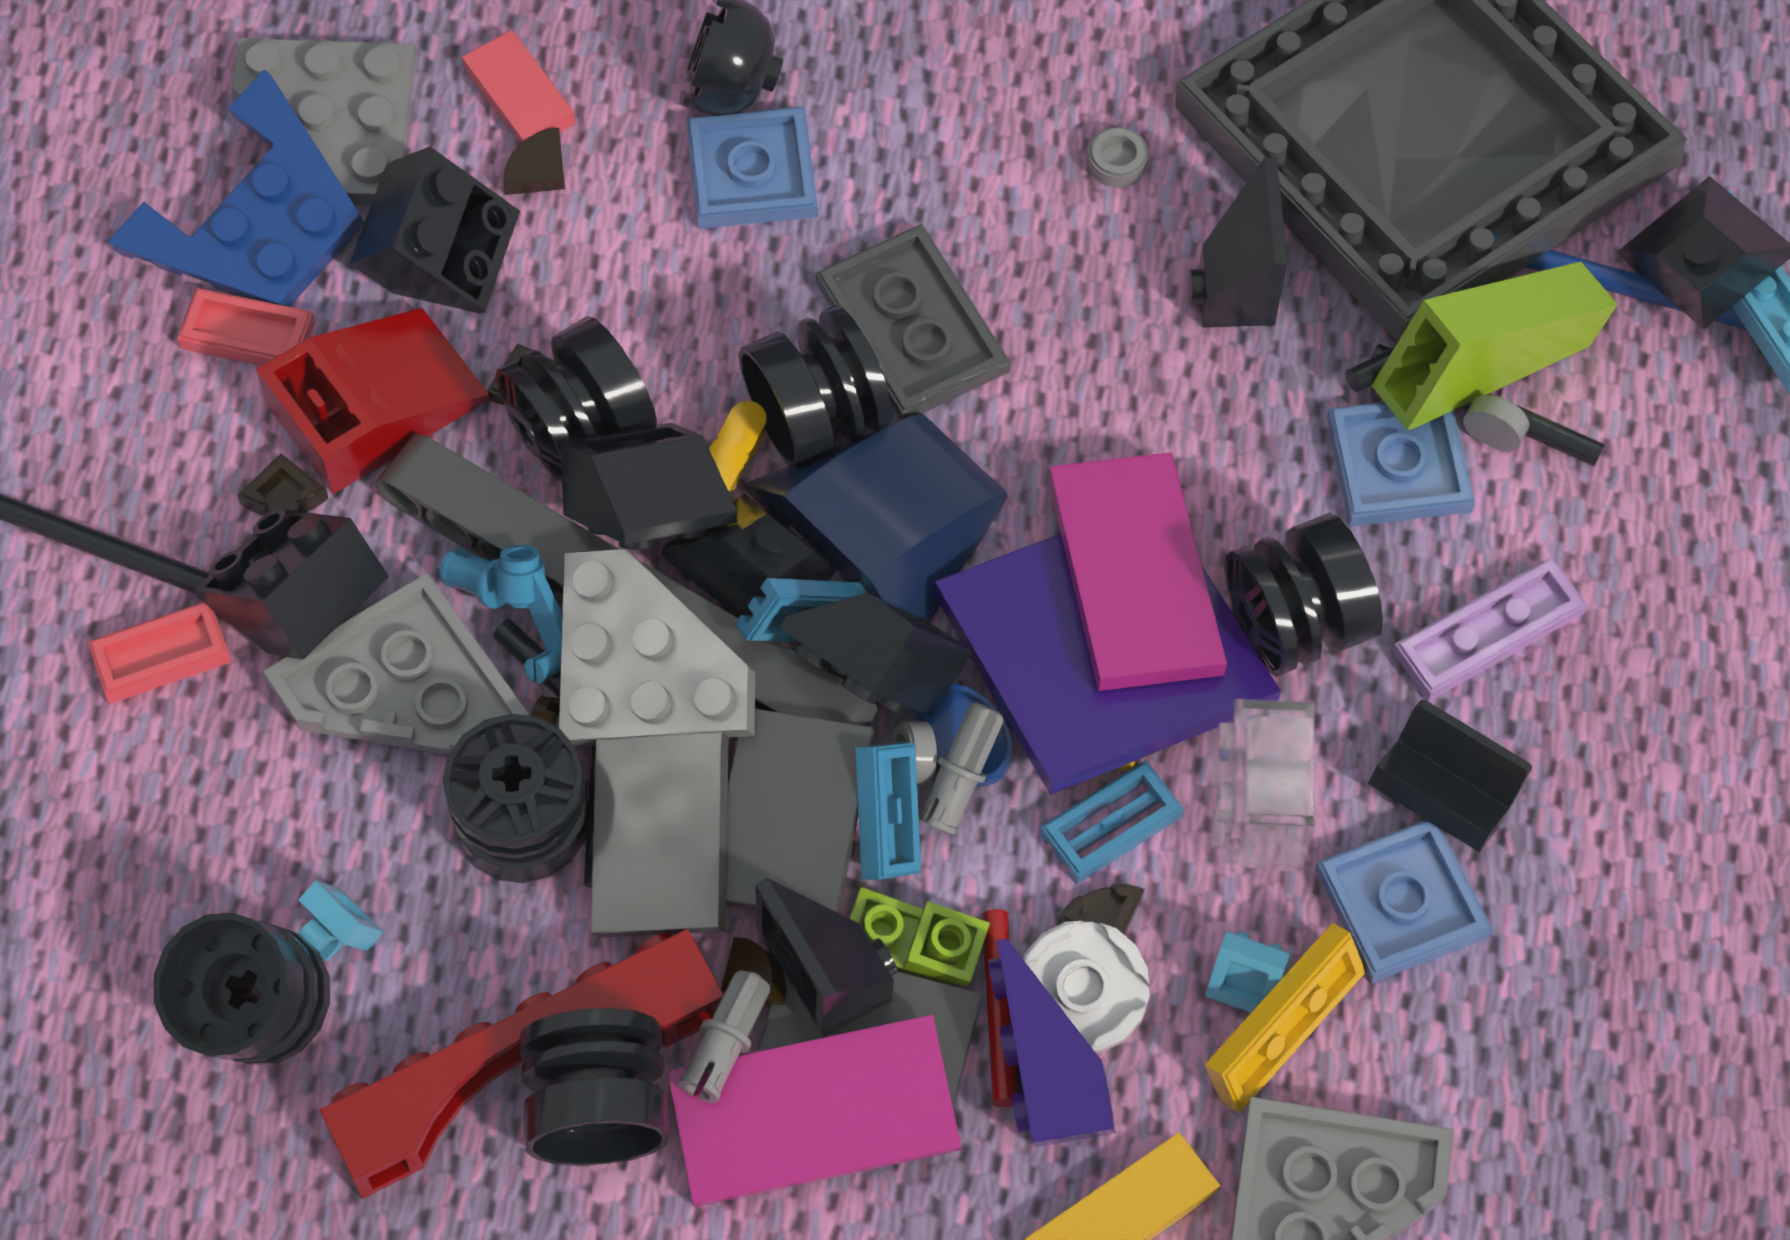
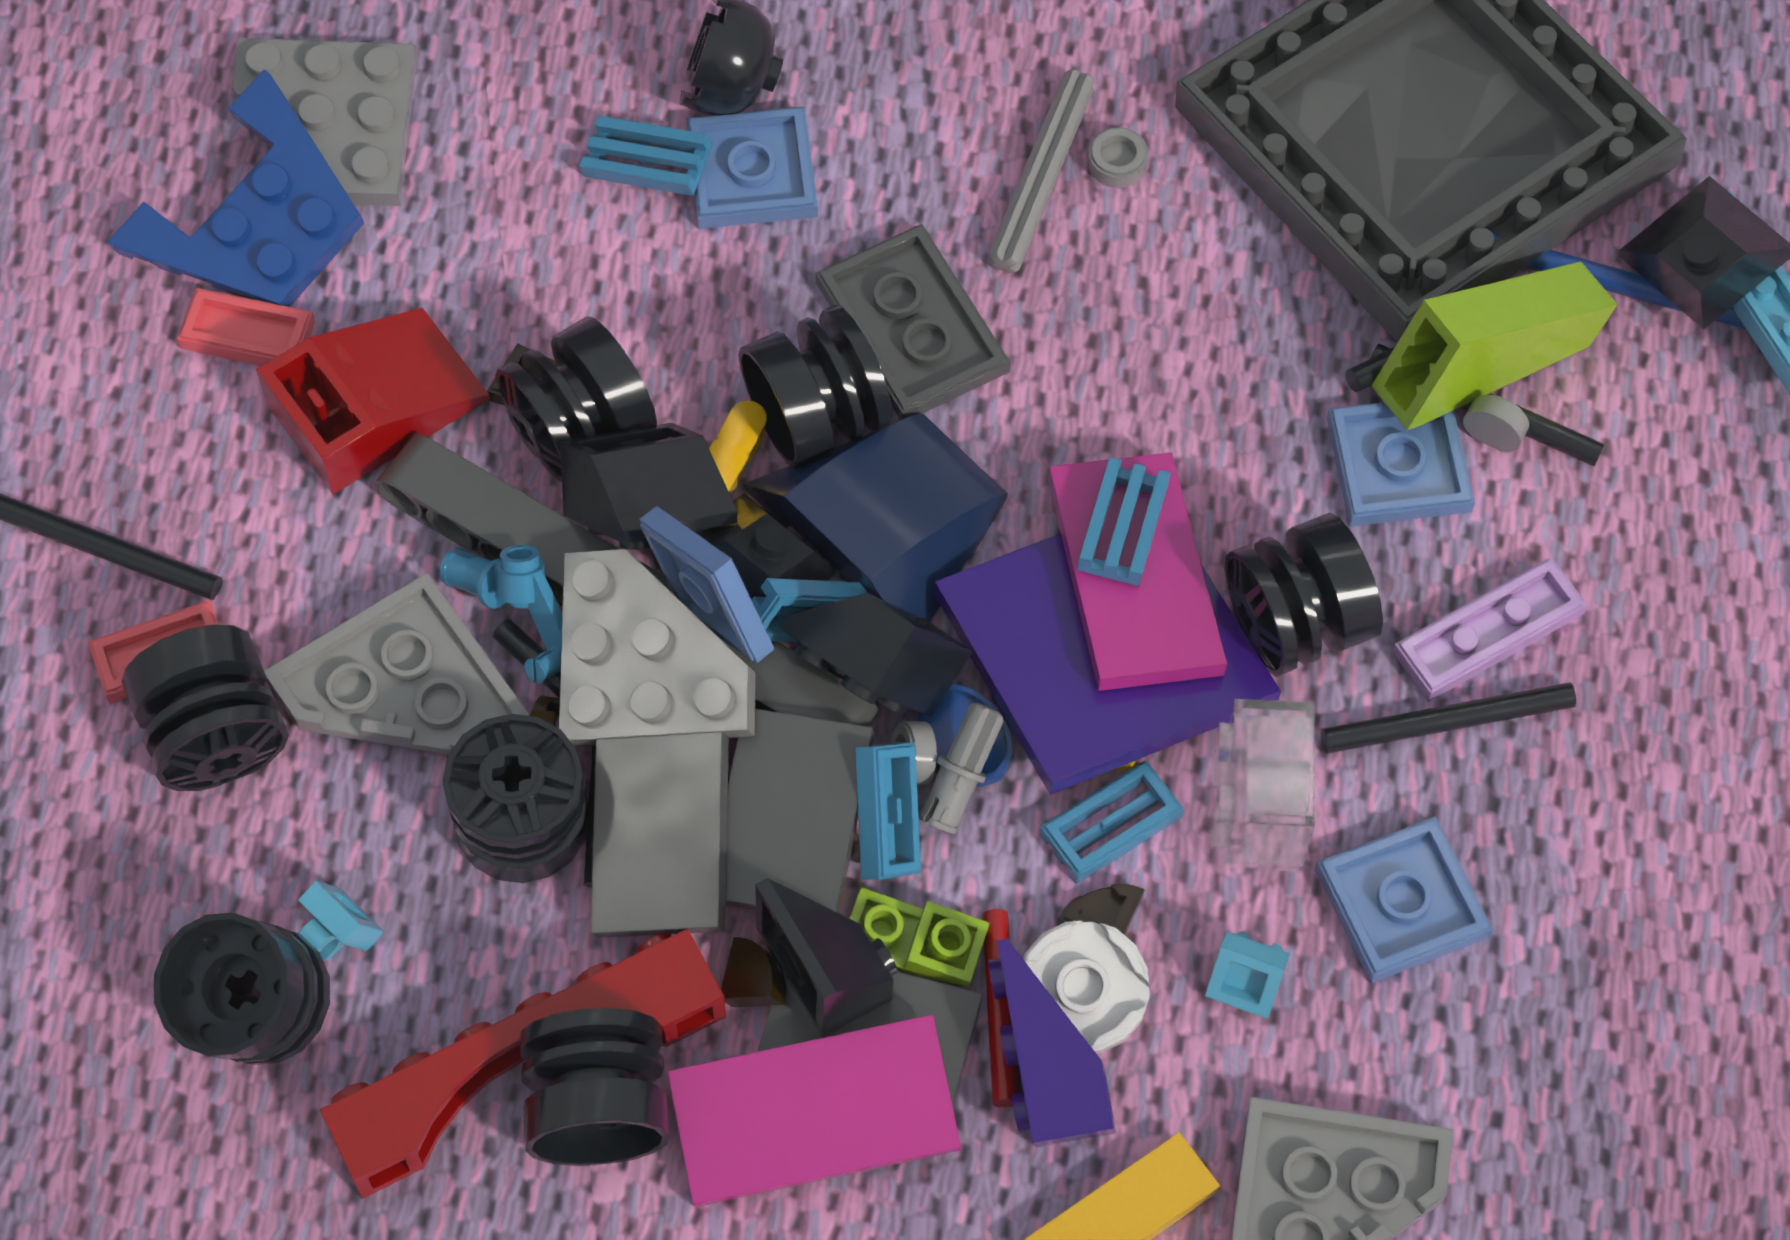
(204, 707): none -> black wheel
(282, 487): dark brown tile -> none
(293, 580): black slope -> none
(435, 233): black slope -> none
(517, 87): coral tile -> none
(536, 165): dark brown tile -> none
(650, 146): none -> dark azure tile
(706, 583): none -> medium blue tile
(726, 1035): light grey axle -> none
(1041, 171): none -> light grey axle
(1135, 481): none -> dark azure tile
(1244, 257): black slope -> none
(1285, 1018): yellow tile -> none
(1448, 717): none -> black bar
(1451, 775): black panel -> none

